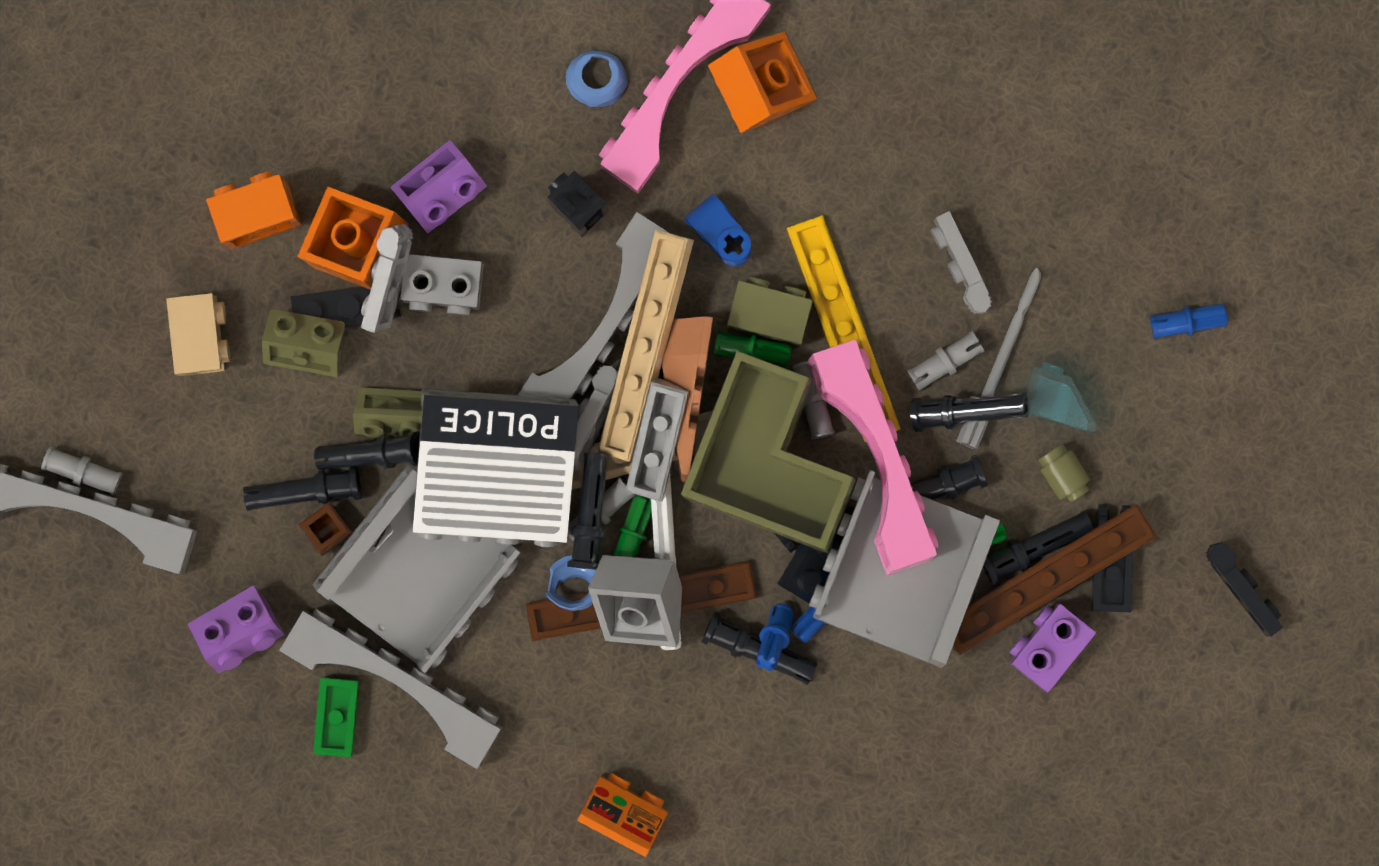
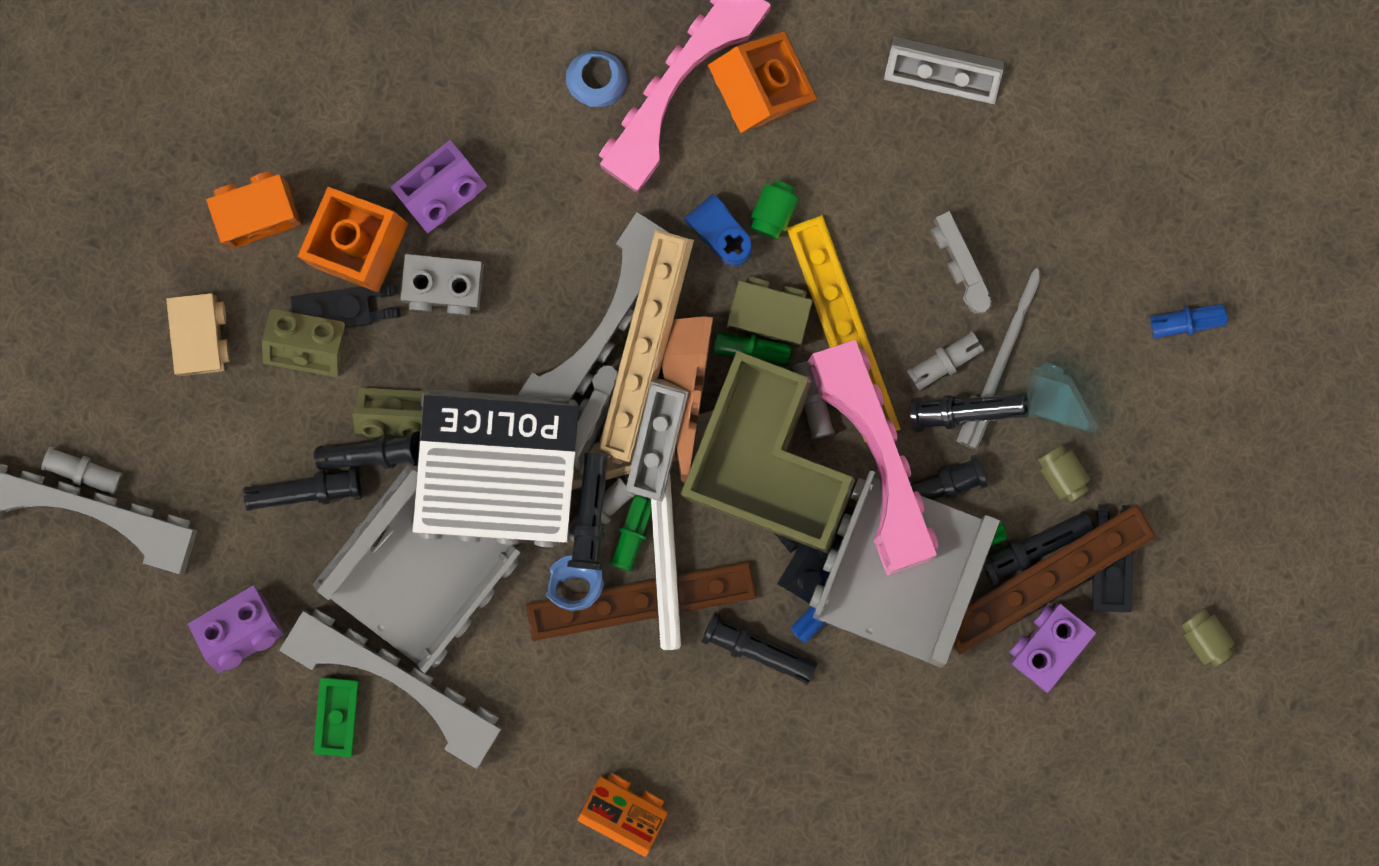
(326, 528): reddish brown brick -> none
(387, 278): light grey hinge -> none
(576, 202): black hinge -> none
(637, 600): light grey slope -> none
(774, 209): none -> green brick
(775, 636): blue axle -> none
(946, 66): none -> light grey slope
(1208, 638): none -> olive brick
(1242, 586): black hinge -> none

